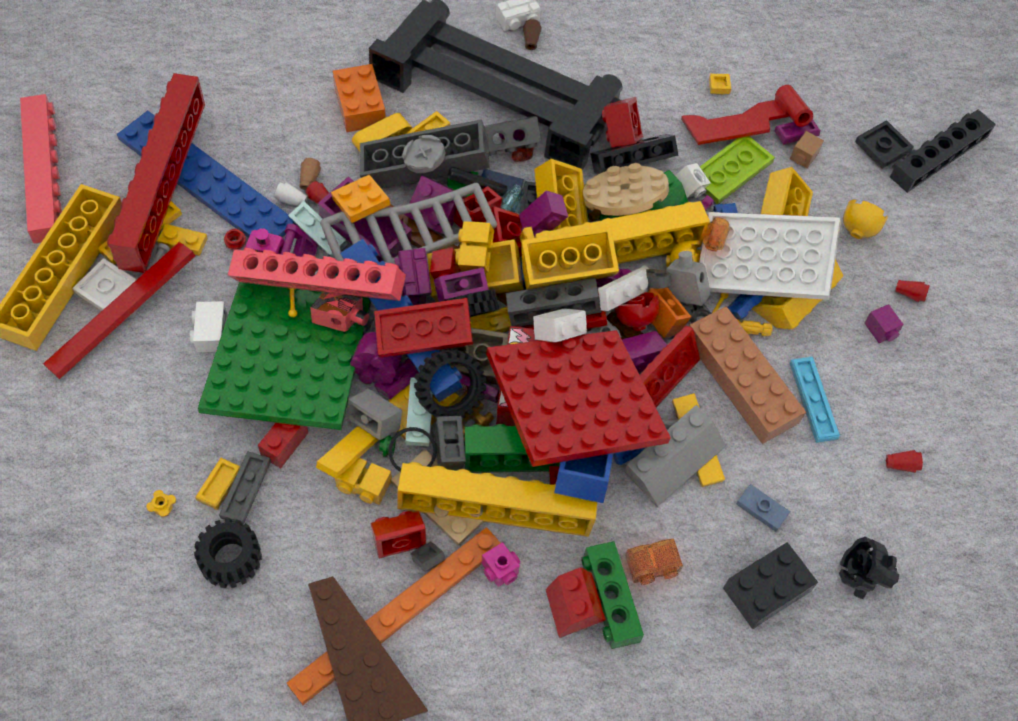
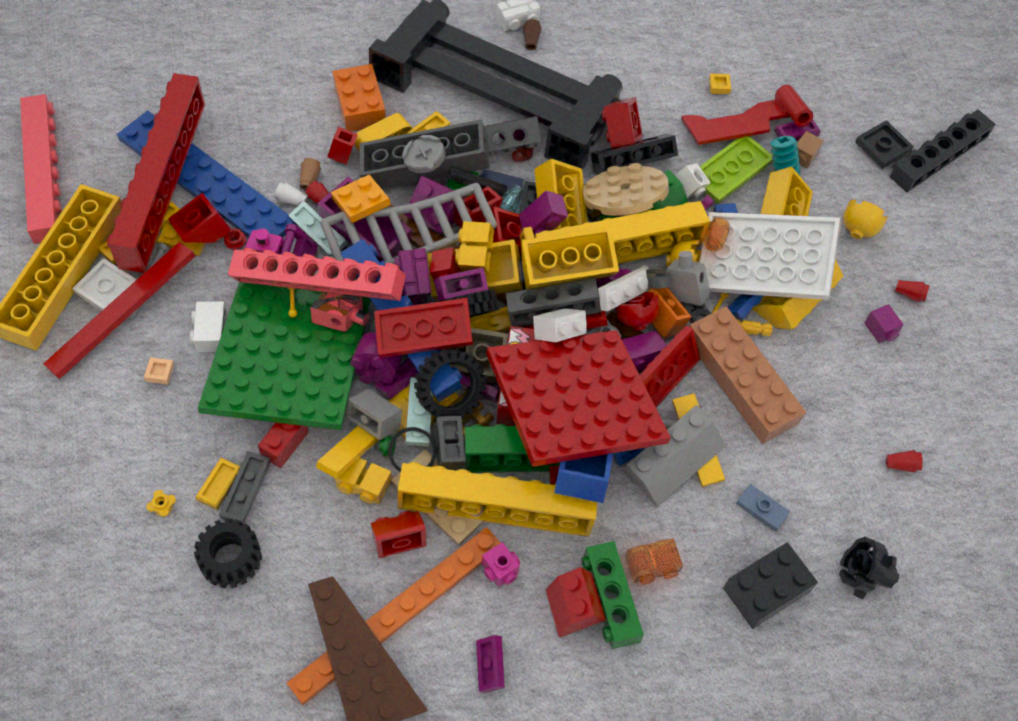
(159, 370): none -> light nougat plate
(199, 222): none -> red slope
(342, 145): none -> red brick
(428, 556): dark grey plate -> none
(490, 664): none -> magenta plate
(785, 153): none -> teal piece
(814, 399): medium azure tile -> none

